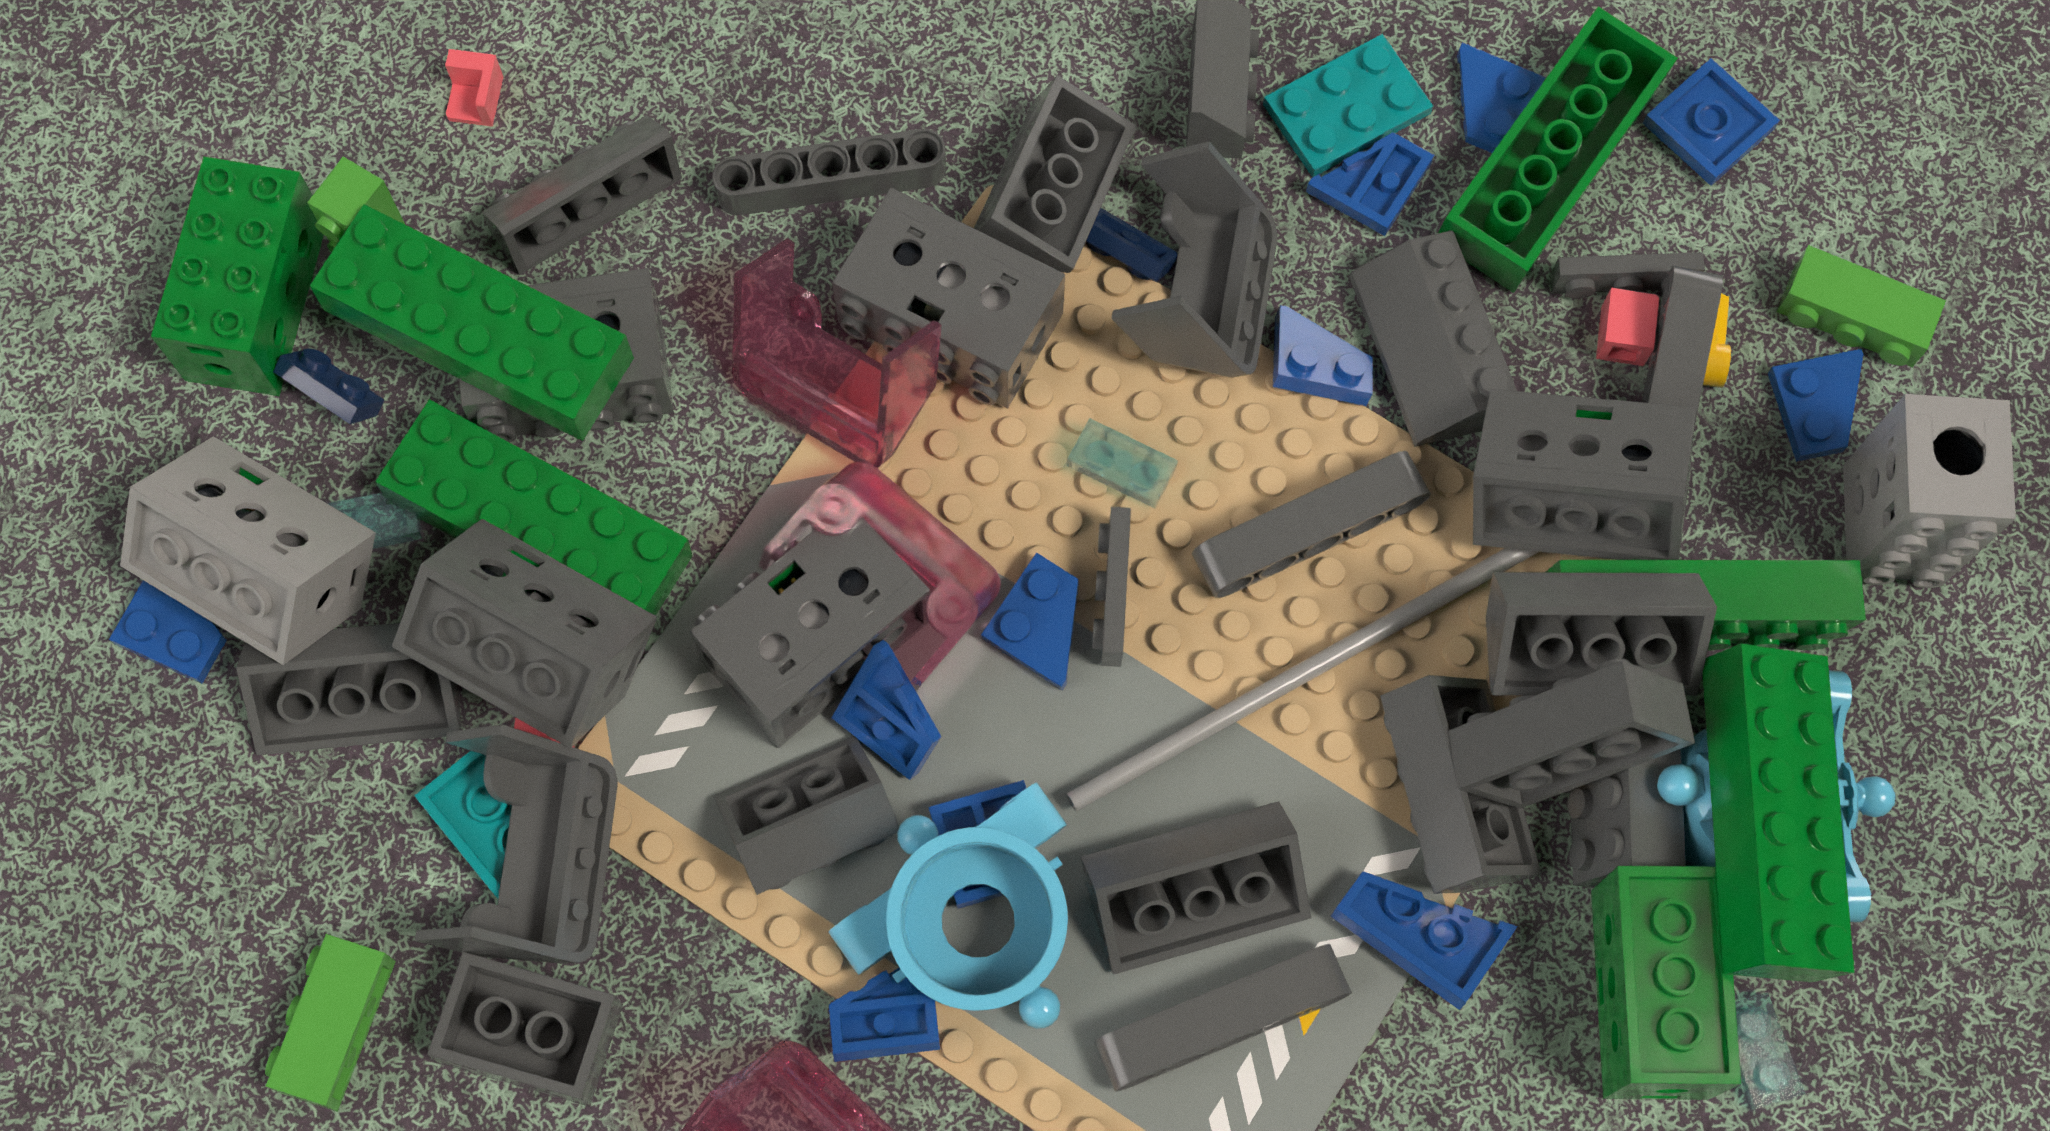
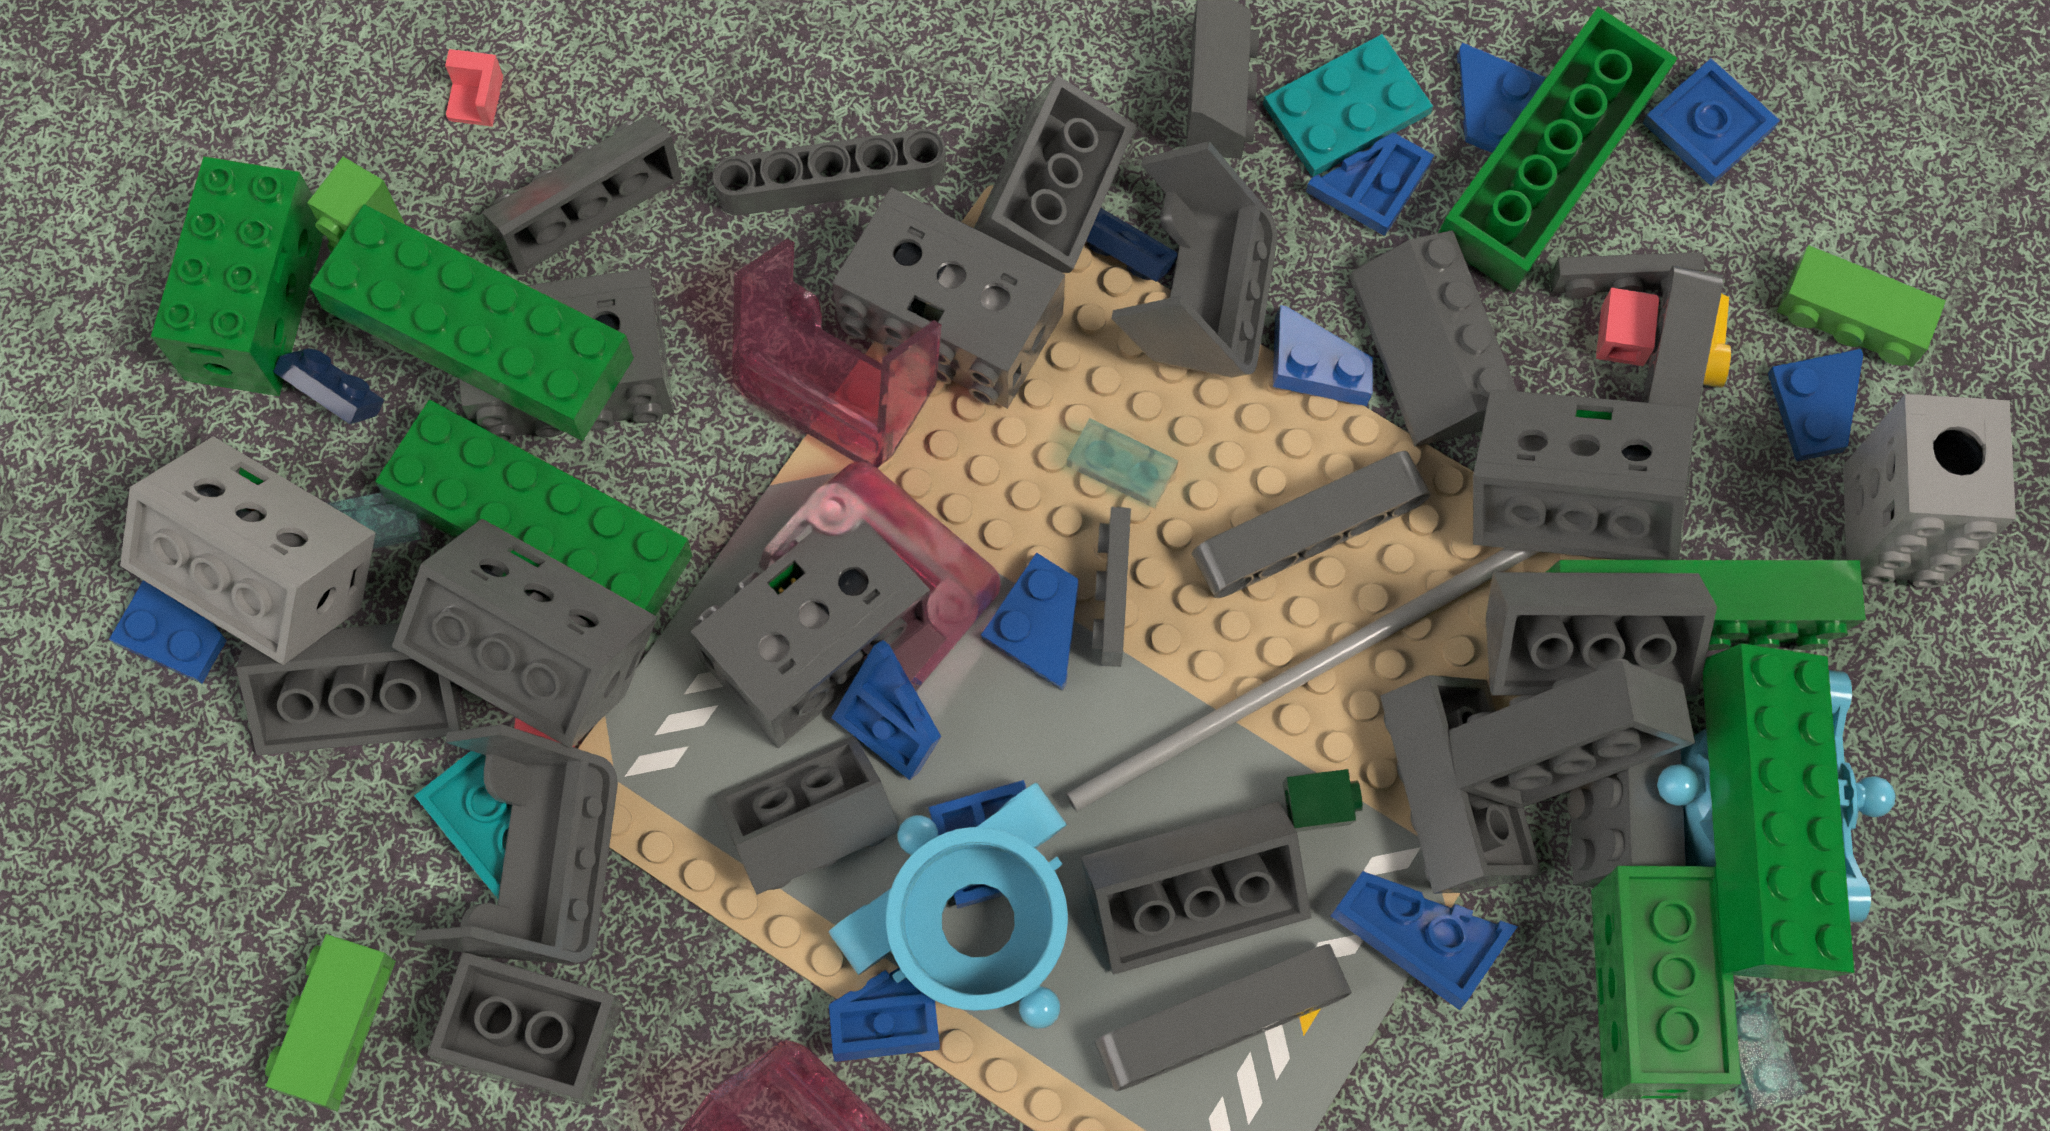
(1322, 800): none -> dark green brick

